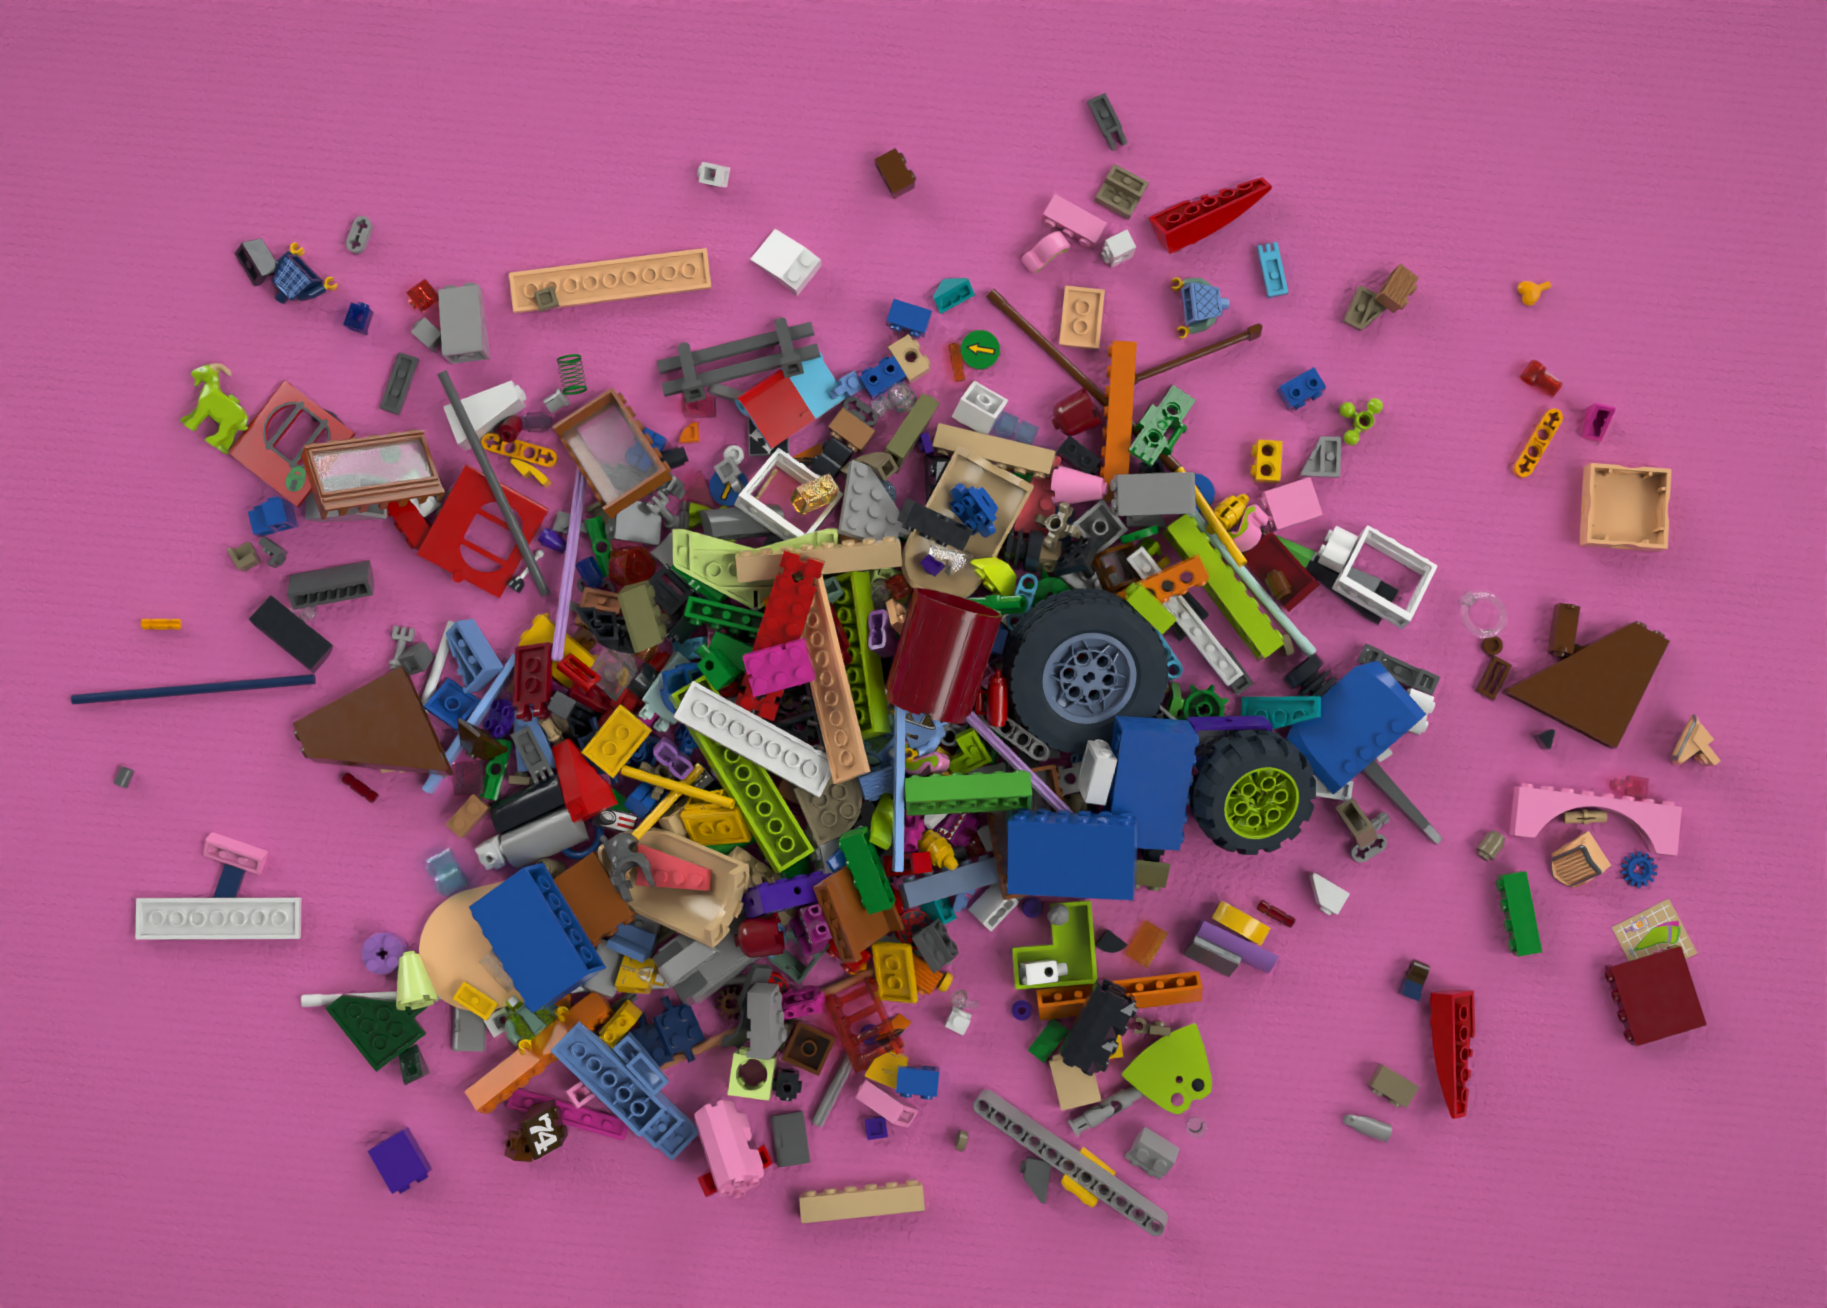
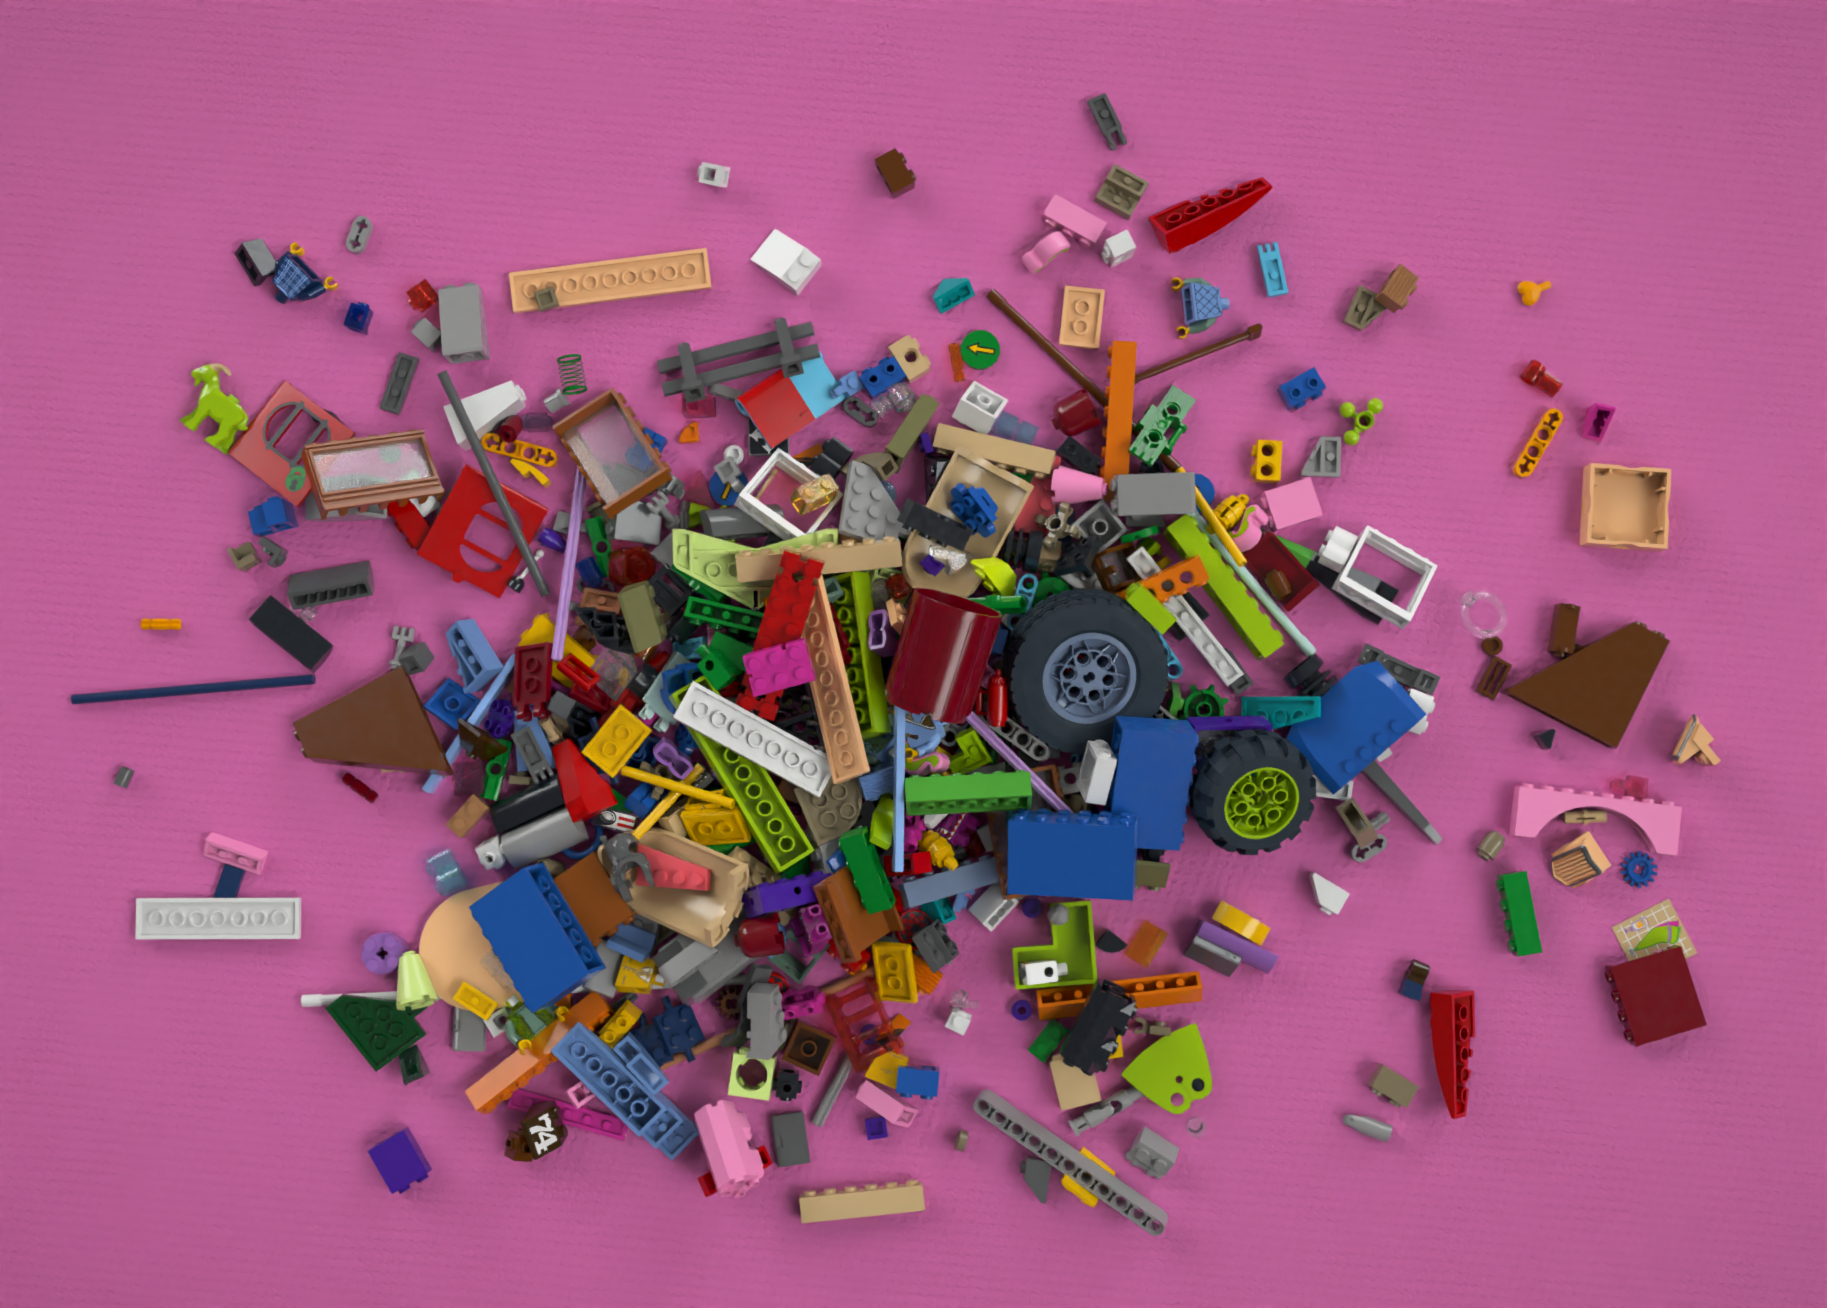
(437, 667): white piece -> none
(674, 457): black brick -> none
(851, 430): medium nougat brick -> none
(908, 318): blue brick -> none
(945, 982): yellow tile -> none
(1276, 913): dark red axle -> none
(1287, 648): dark tan tile -> none

